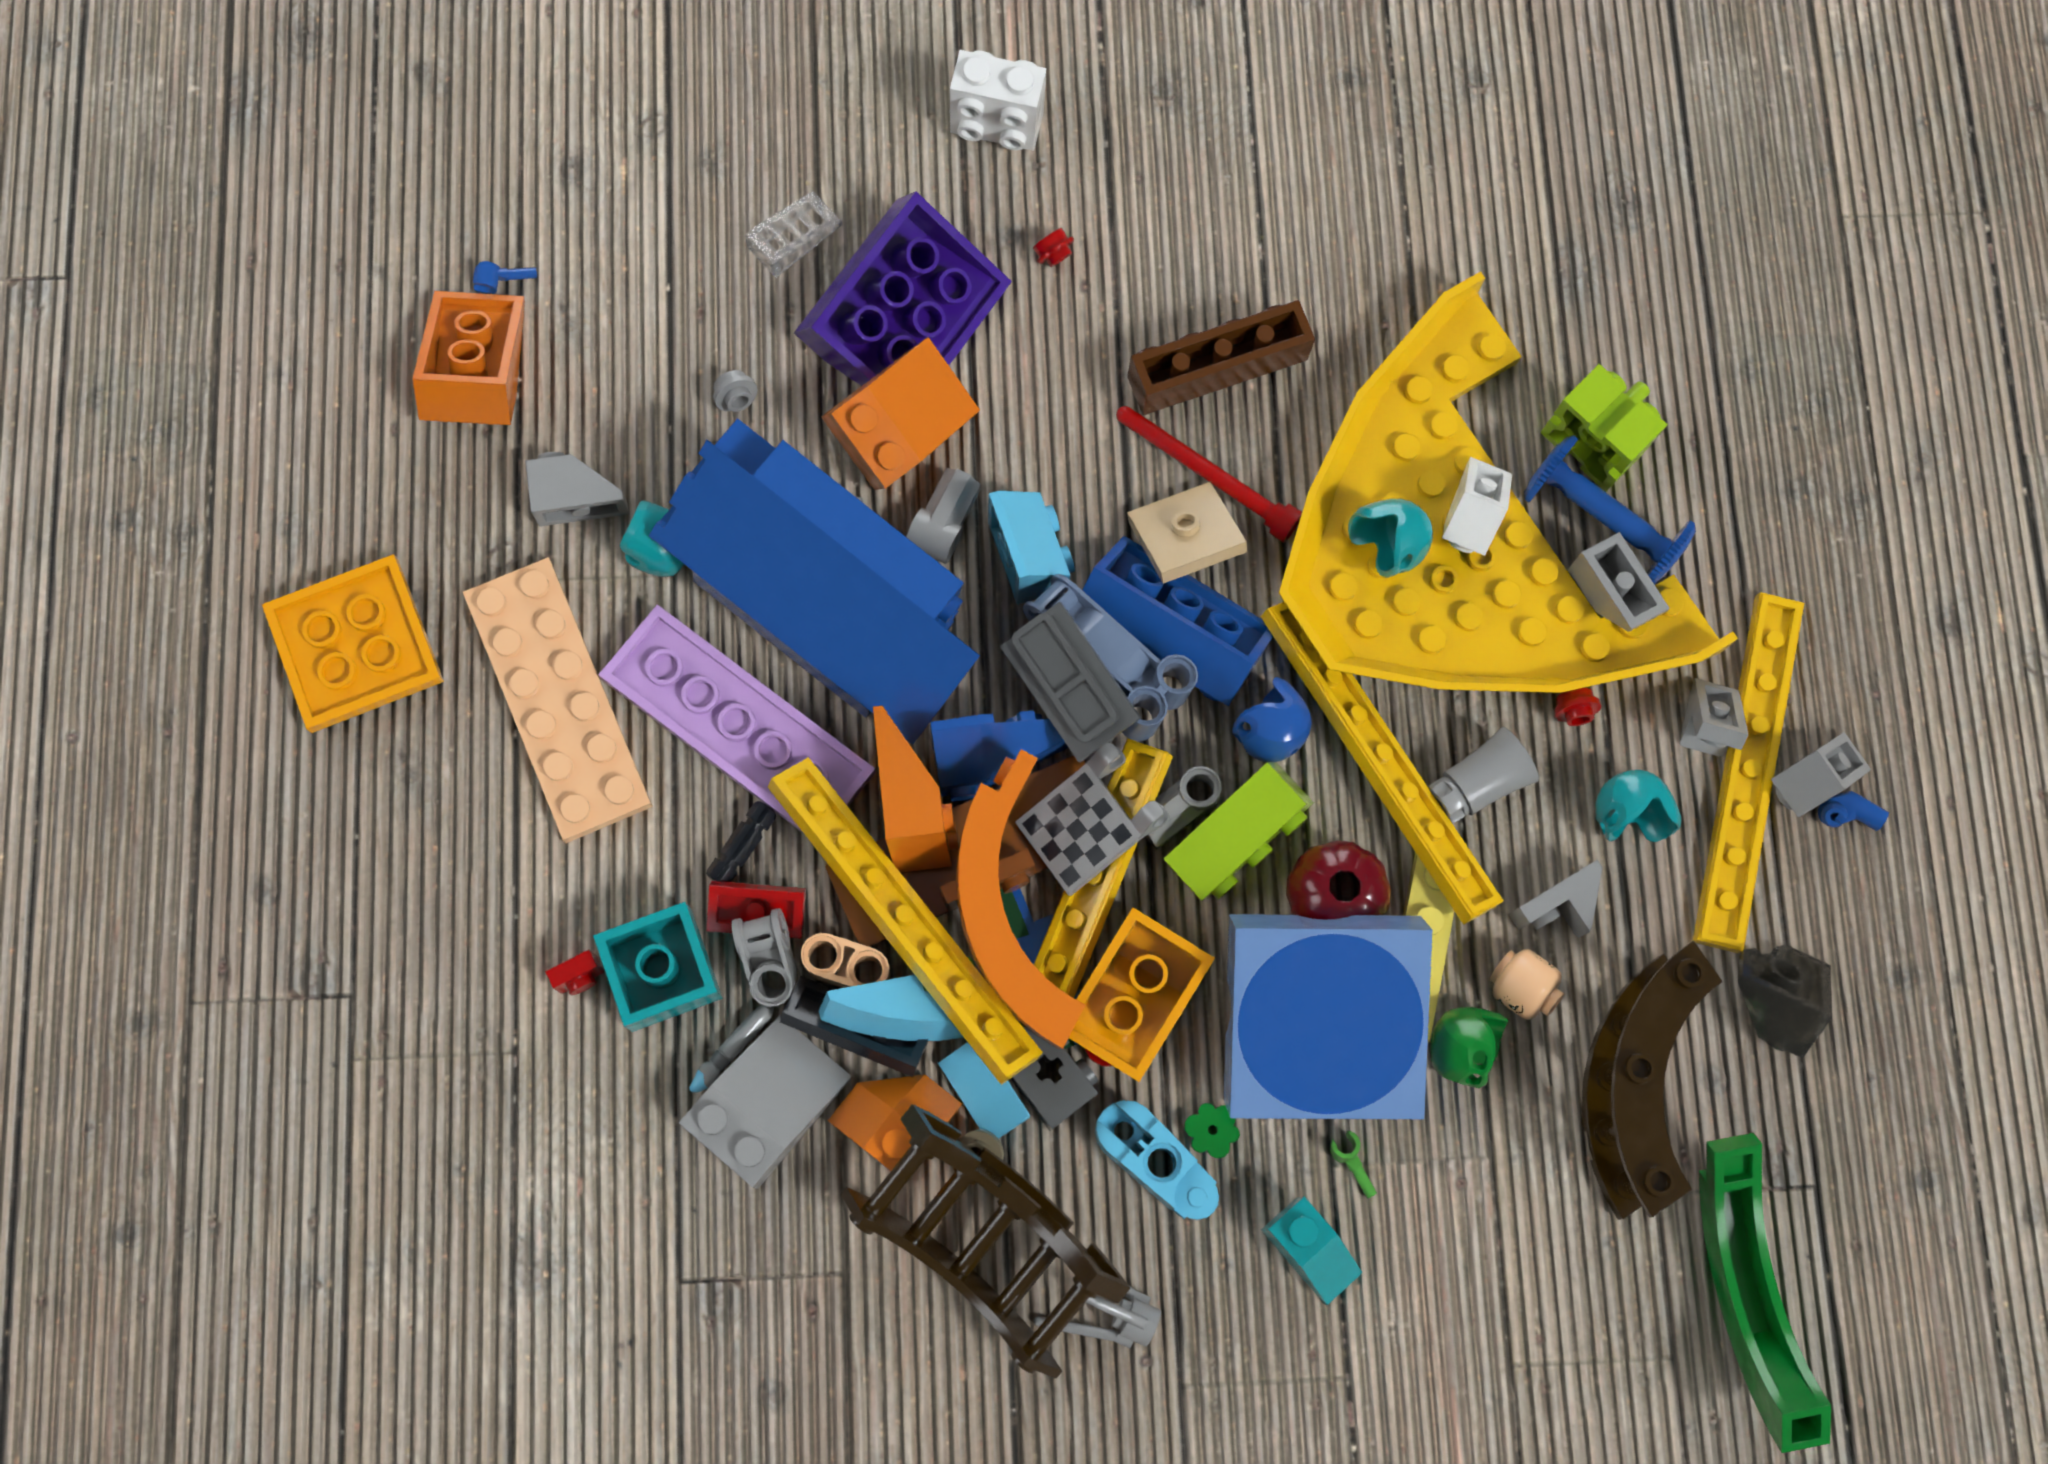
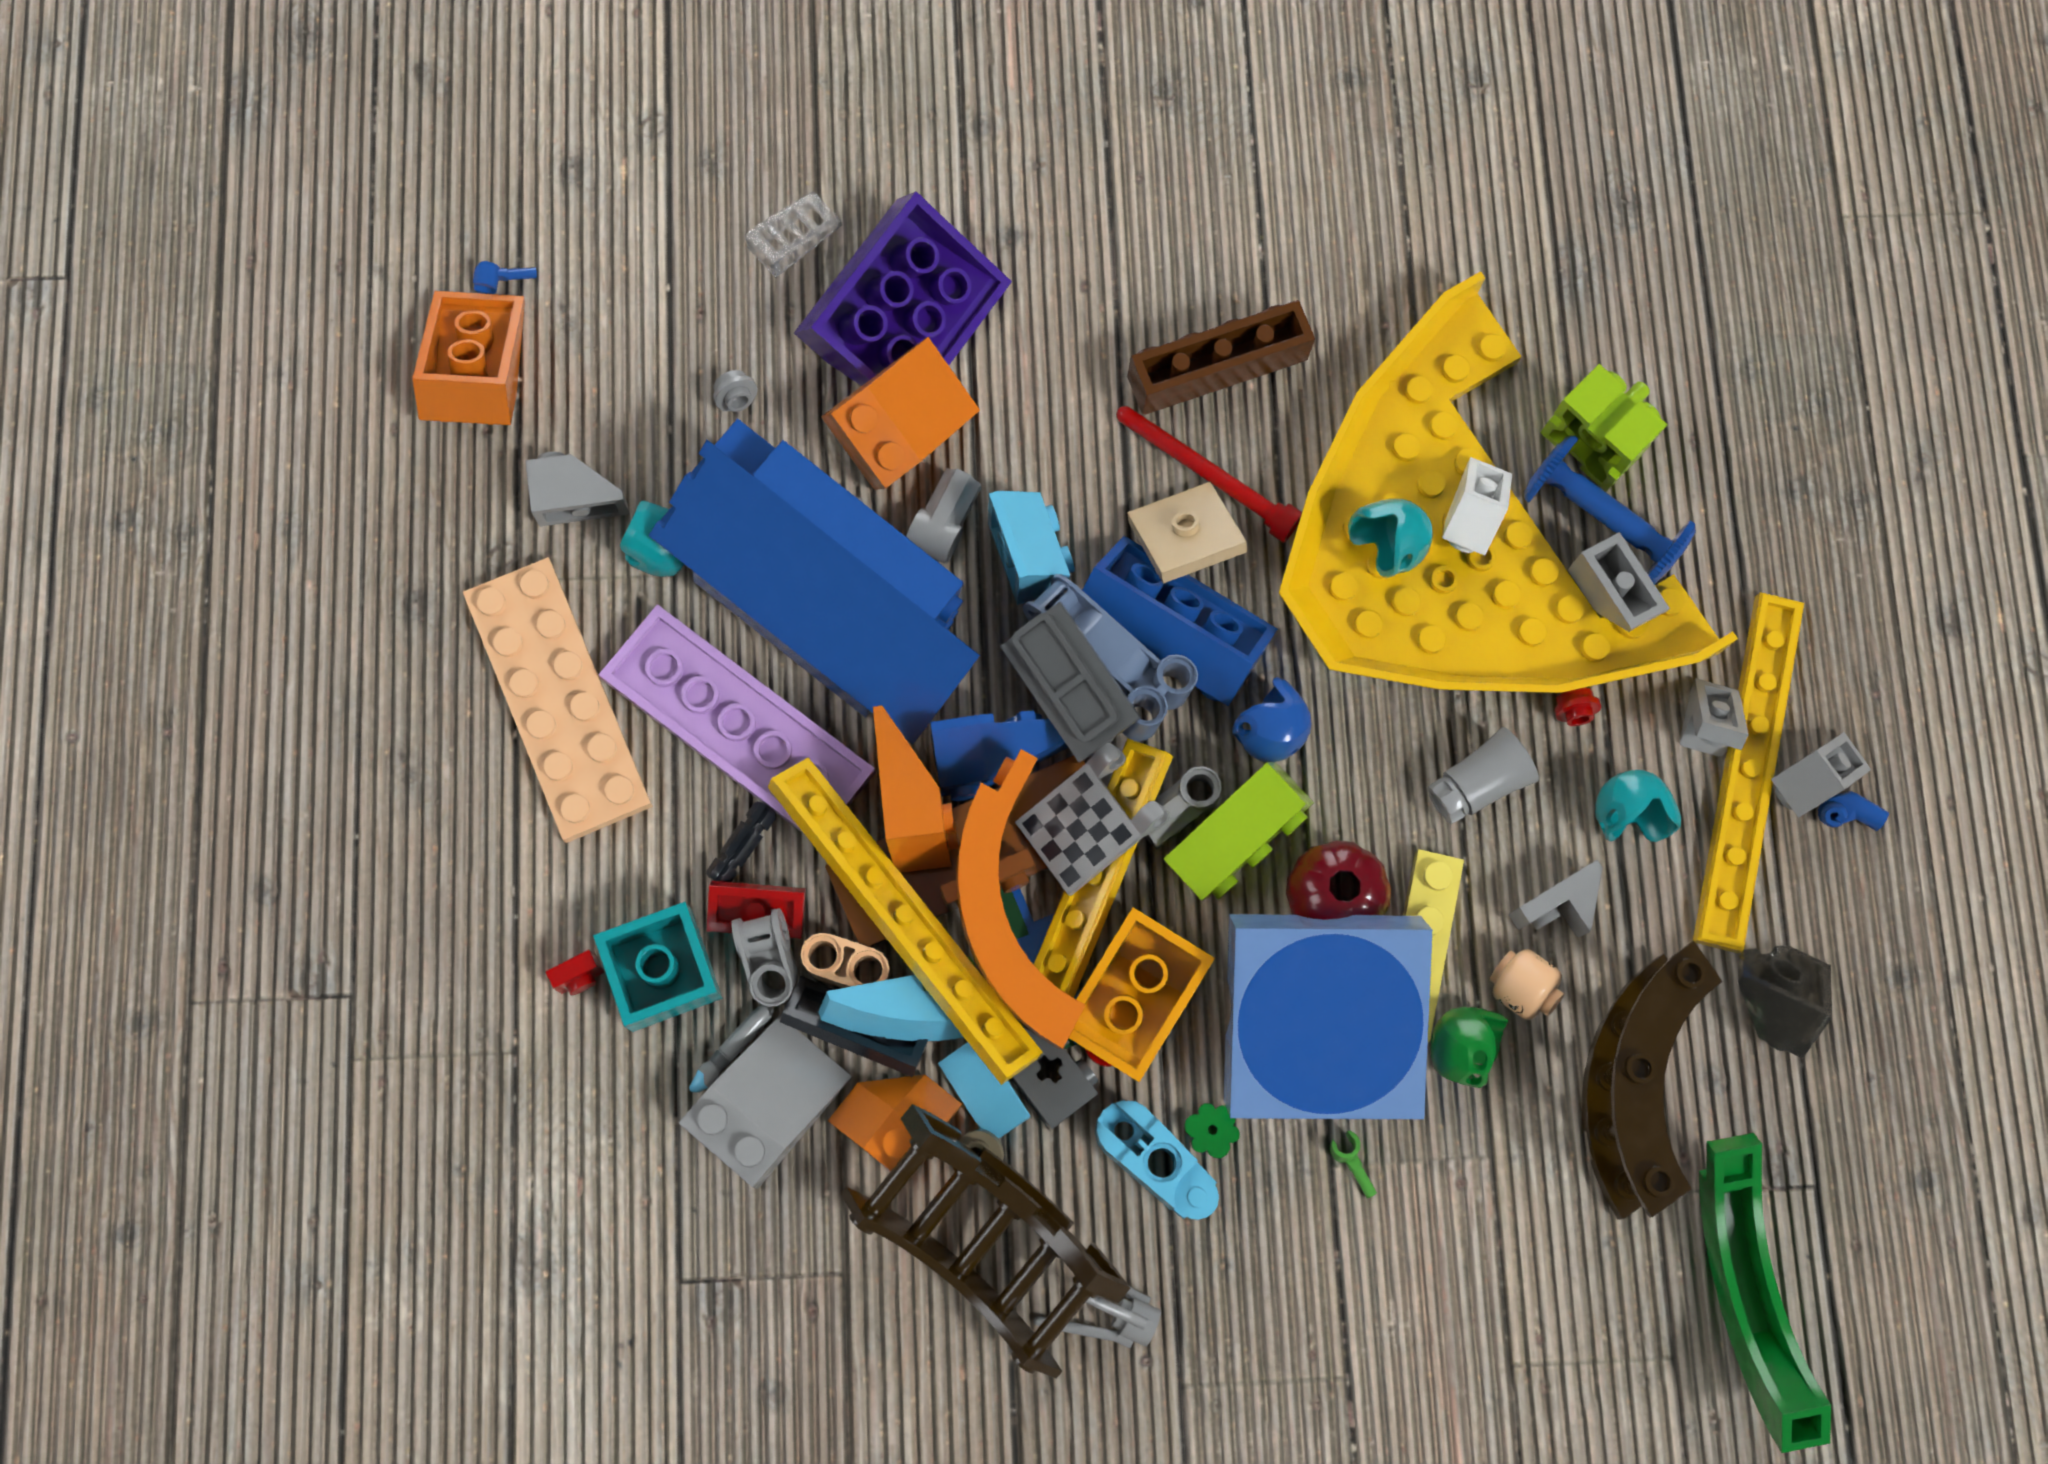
(352, 643): light orange plate -> none
(997, 100): white brick -> none
(1054, 248): red plate -> none
(1312, 1249): teal slope -> none
(1388, 772): yellow tile -> none

